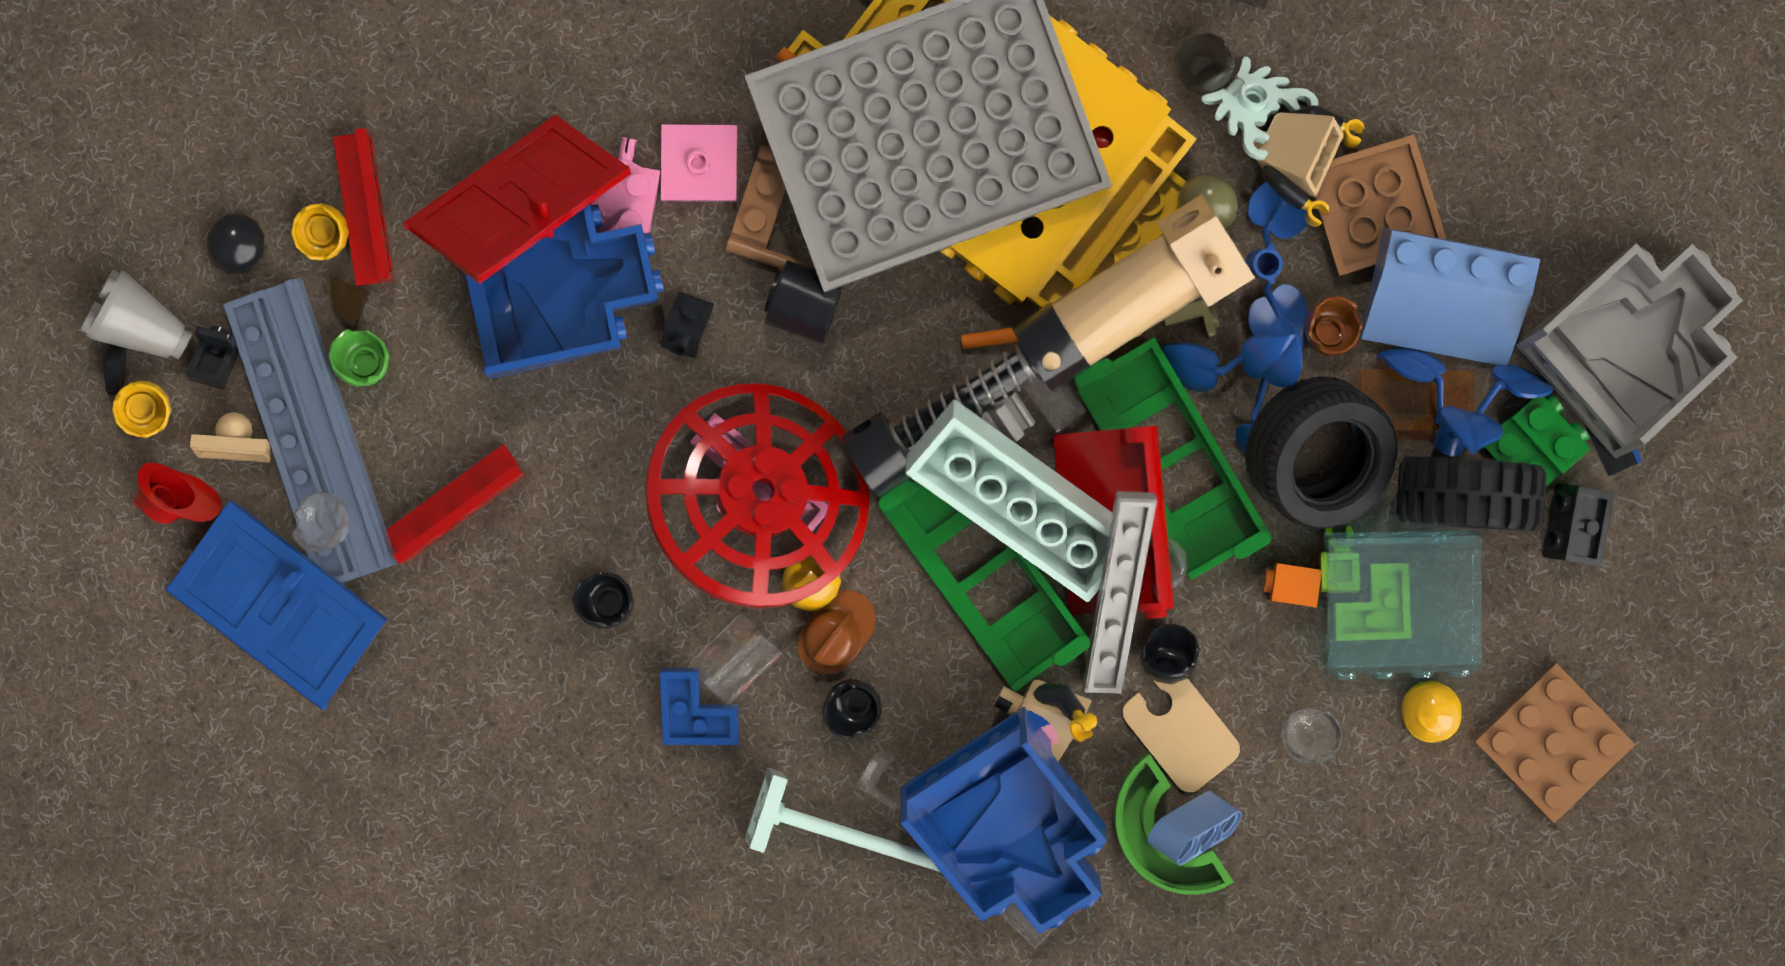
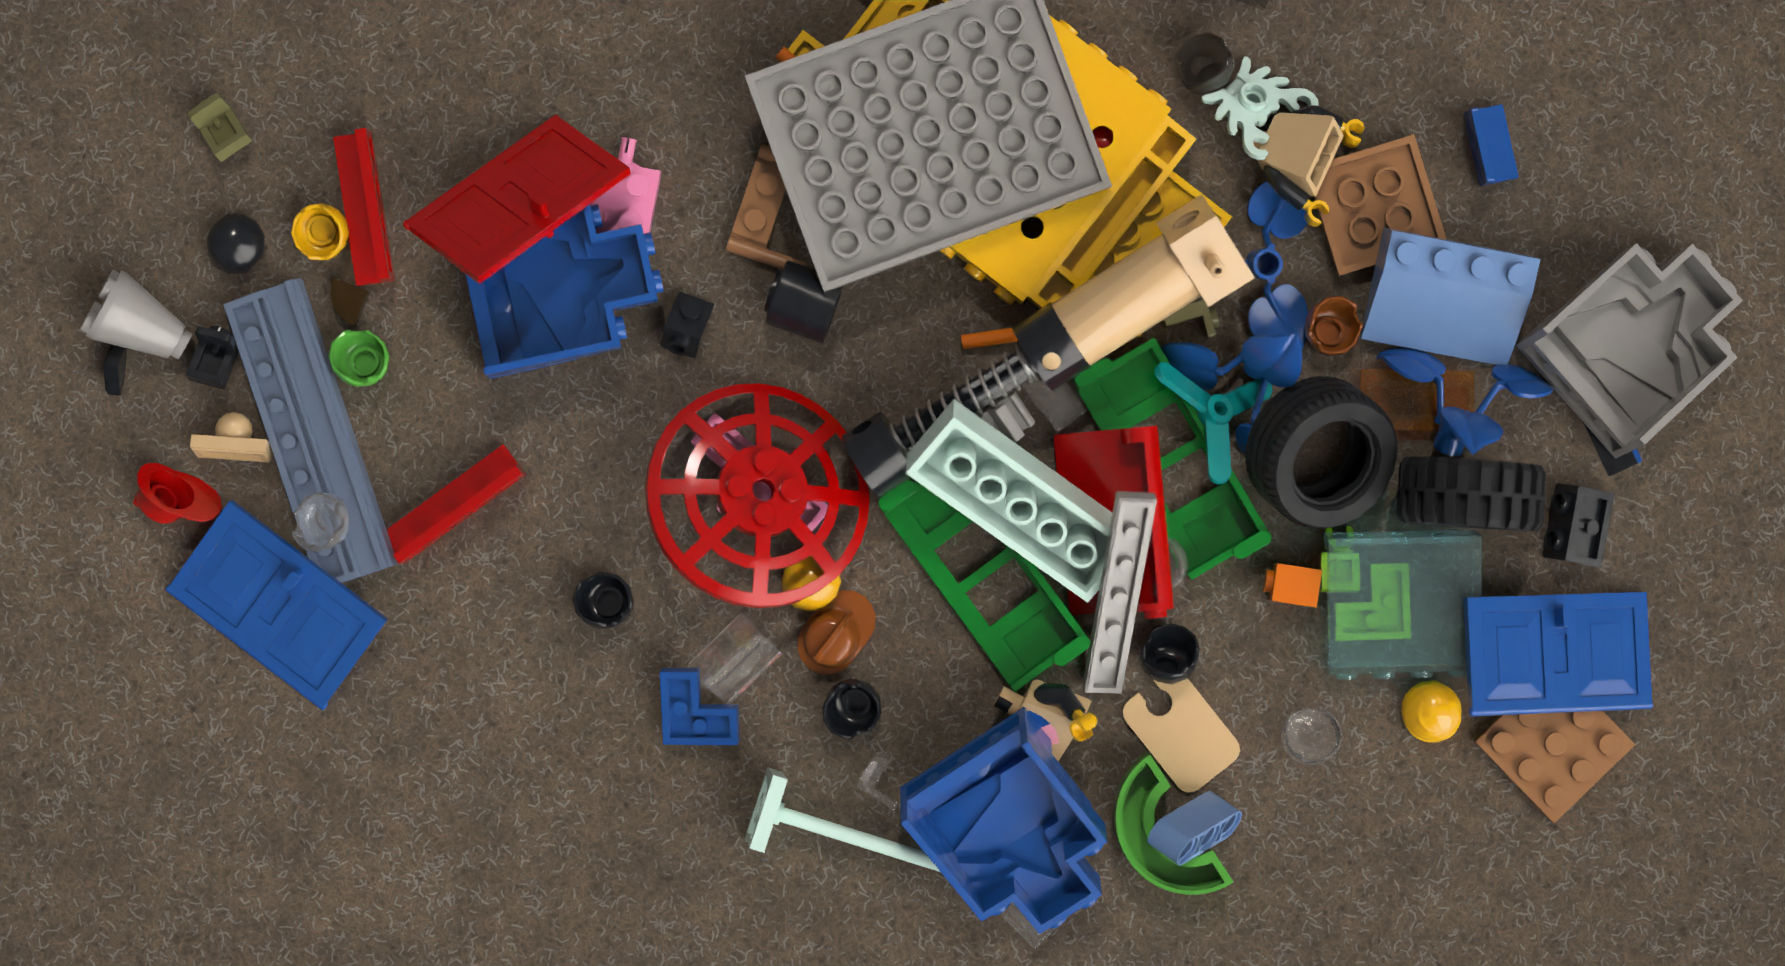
(141, 409): yellow hair -> none
(219, 126): none -> olive bracket
(699, 163): bright pink plate -> none
(1215, 423): none -> teal piece
(1217, 194): olive hair -> none
(1491, 144): none -> blue panel
(1540, 437): green plate -> none
(1557, 653): none -> blue door

